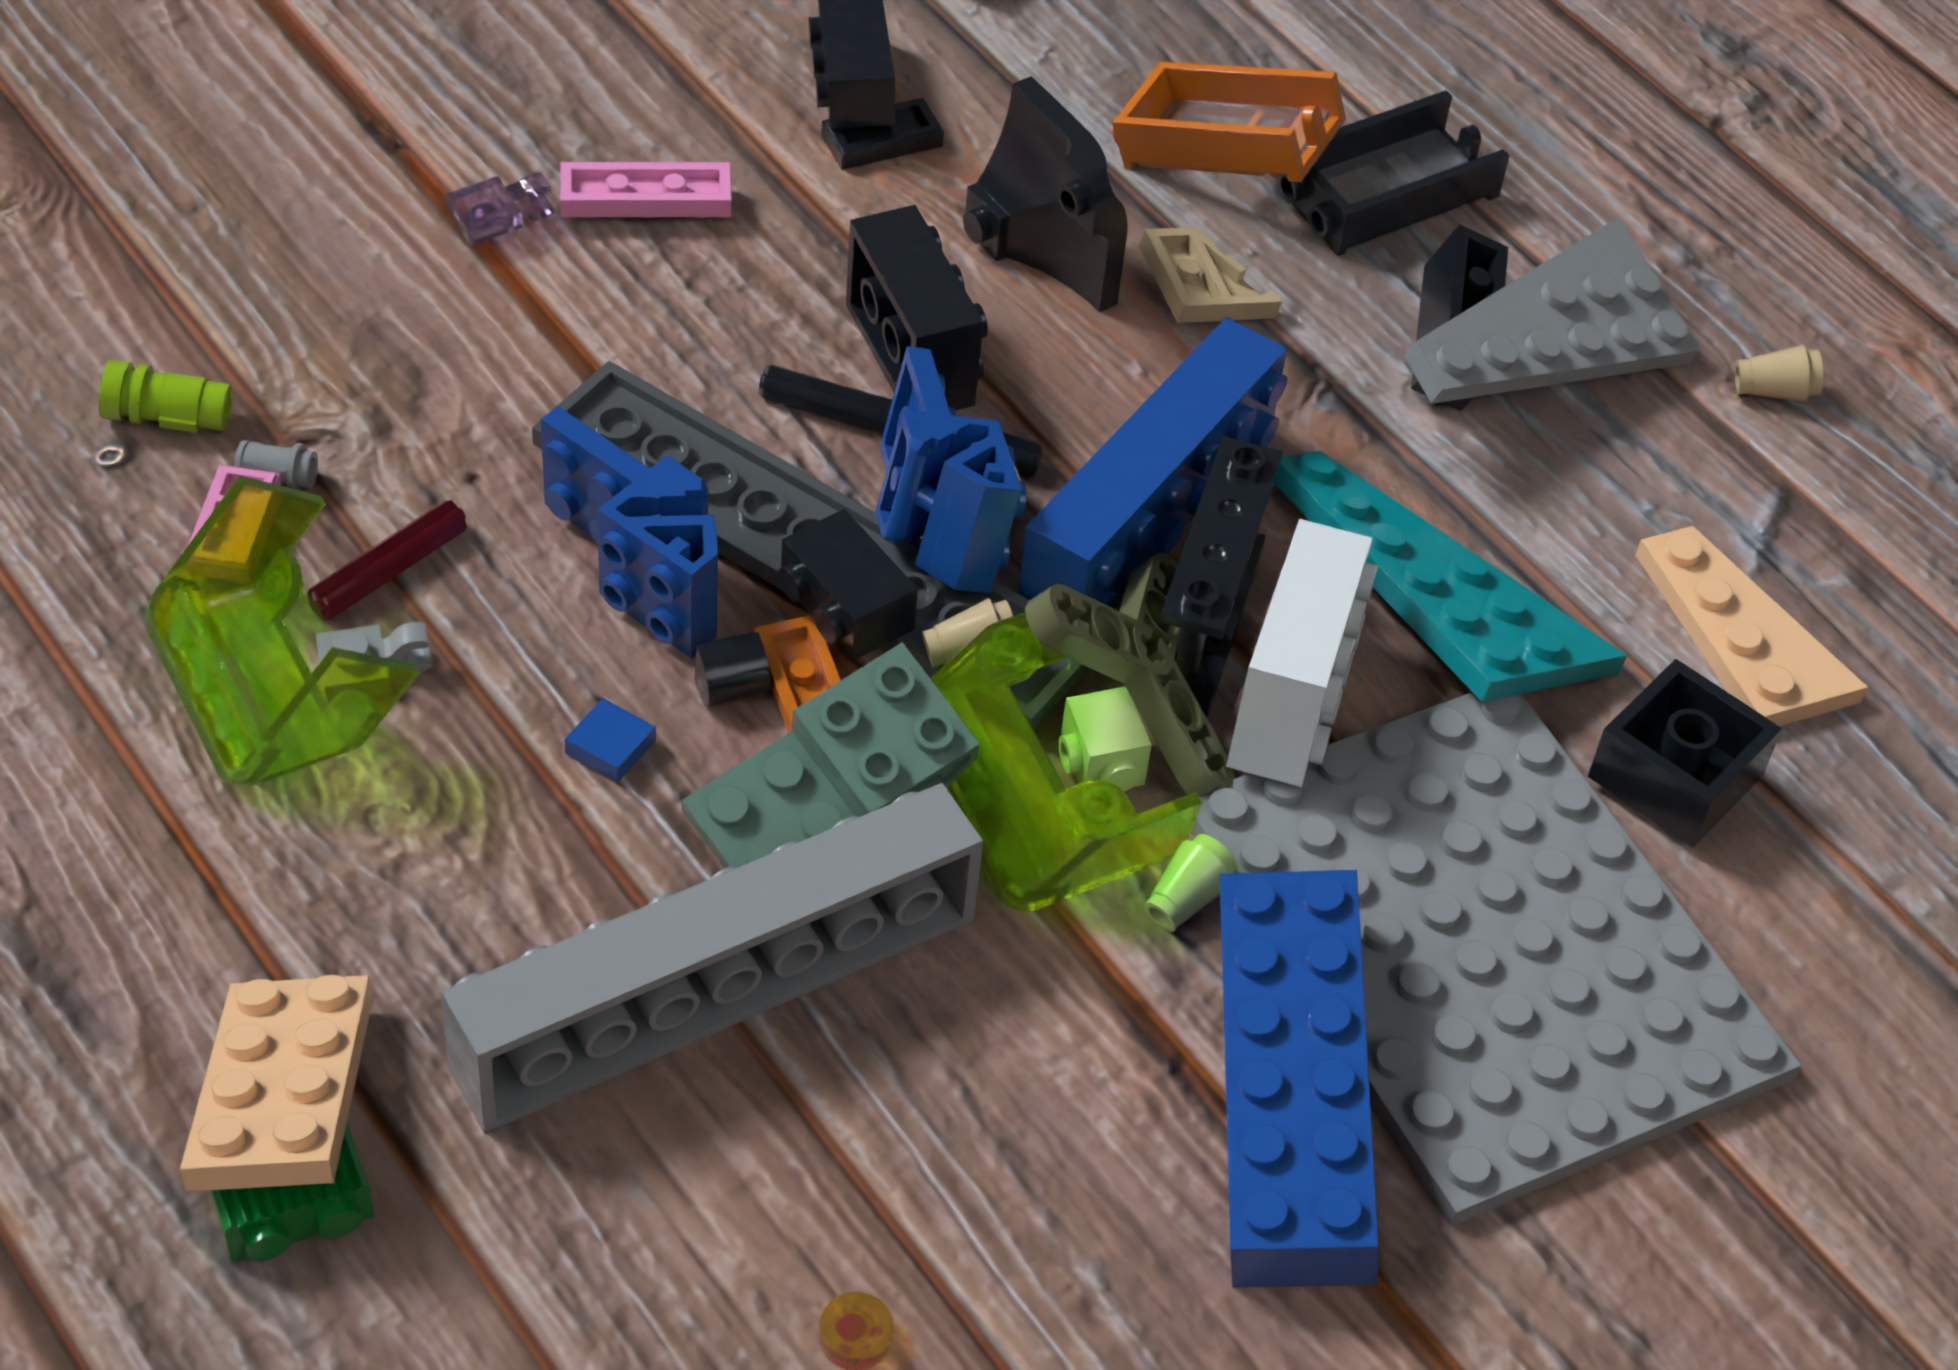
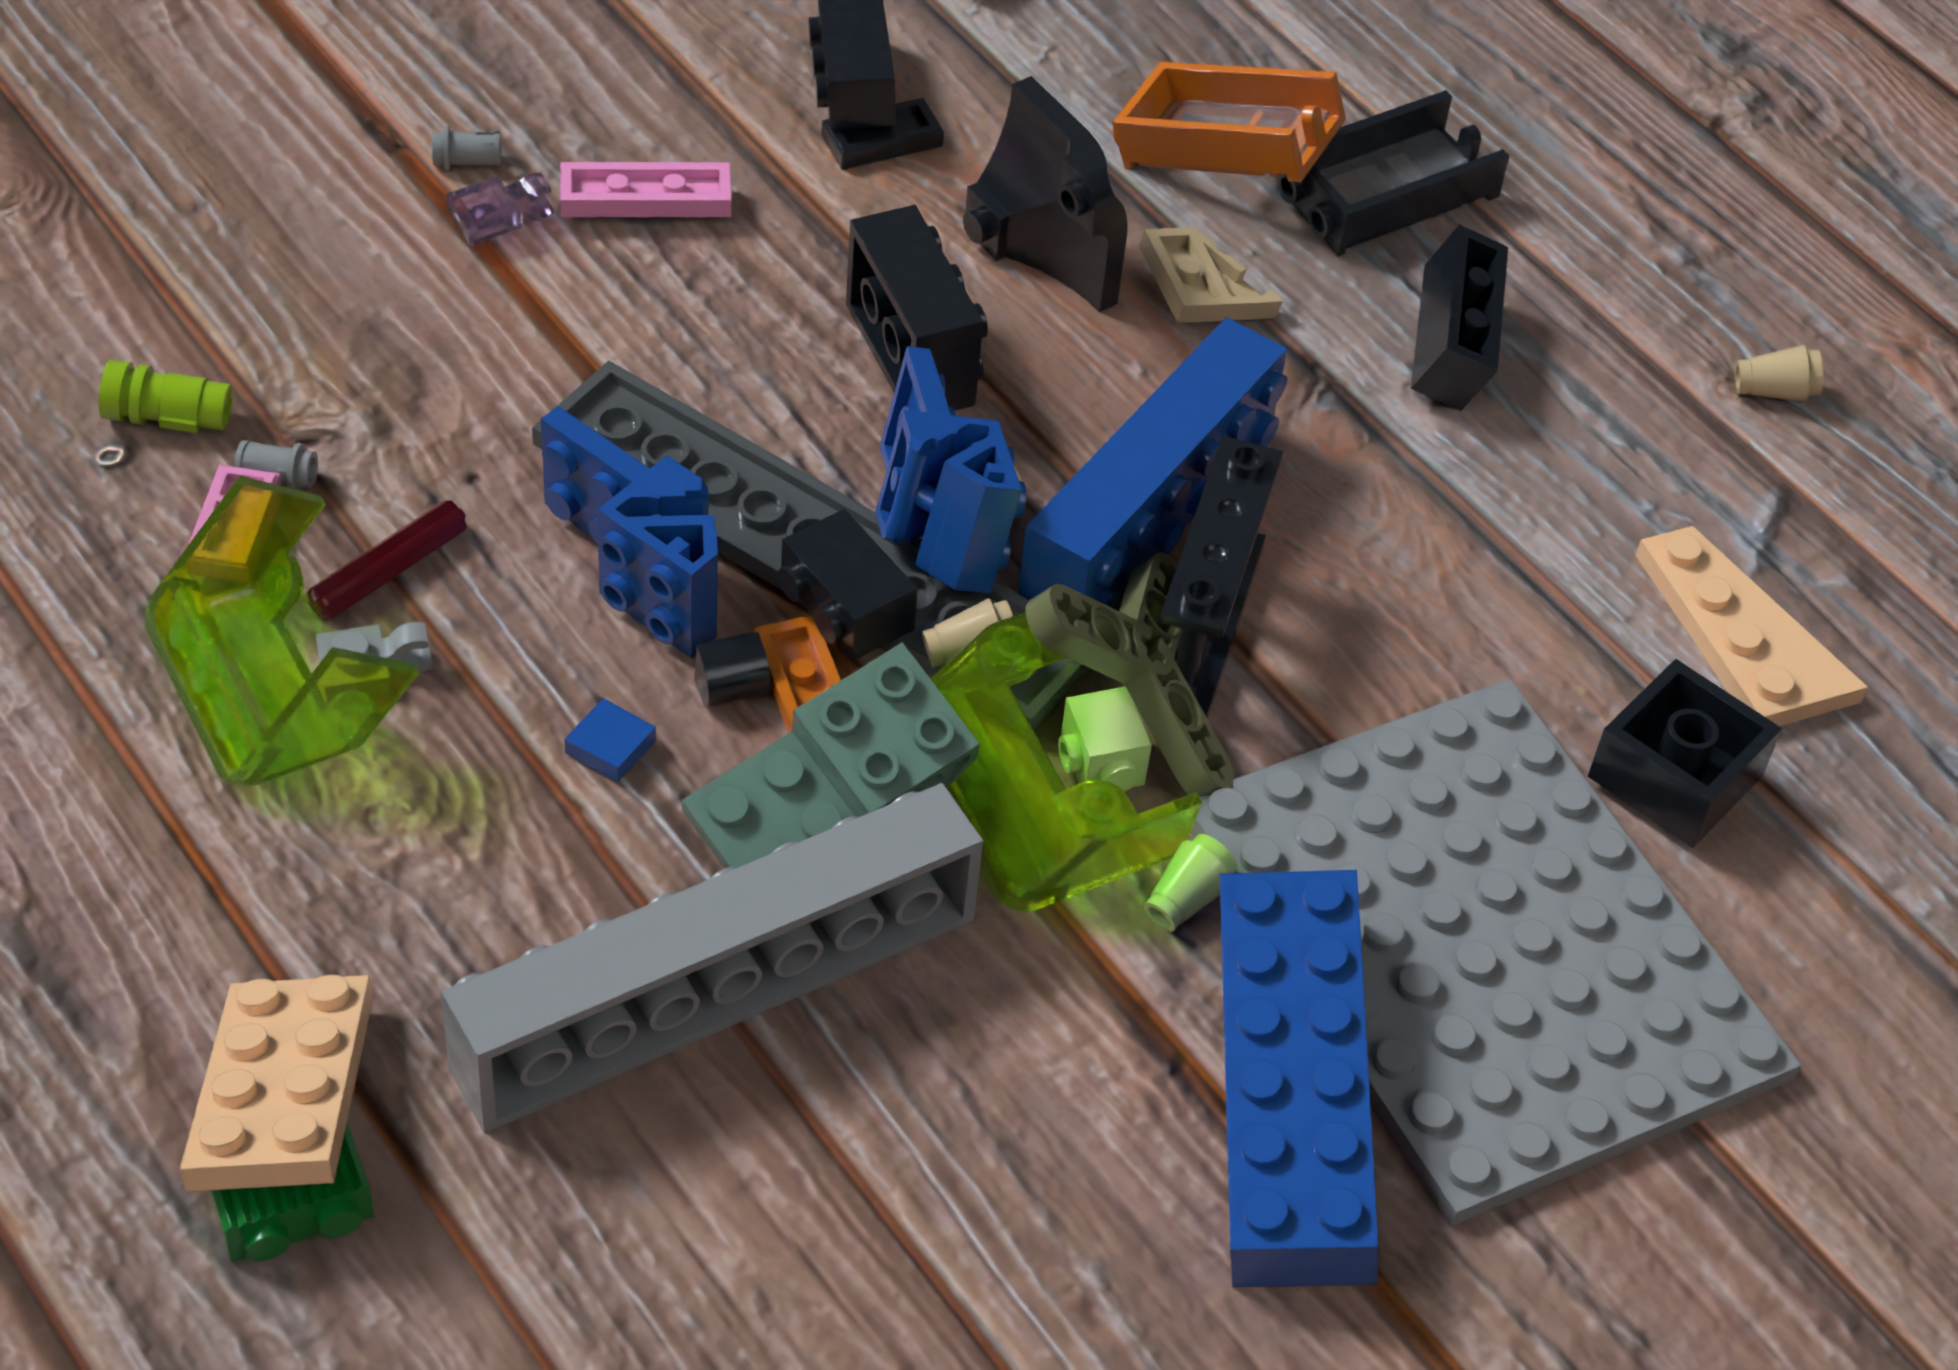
(466, 148): none -> light grey pin
(856, 1331): clear yellow tile -> none
(861, 408): black axle -> none
(1303, 654): white brick -> none
(1461, 606): teal wing -> none
(1566, 321): light grey wing -> none

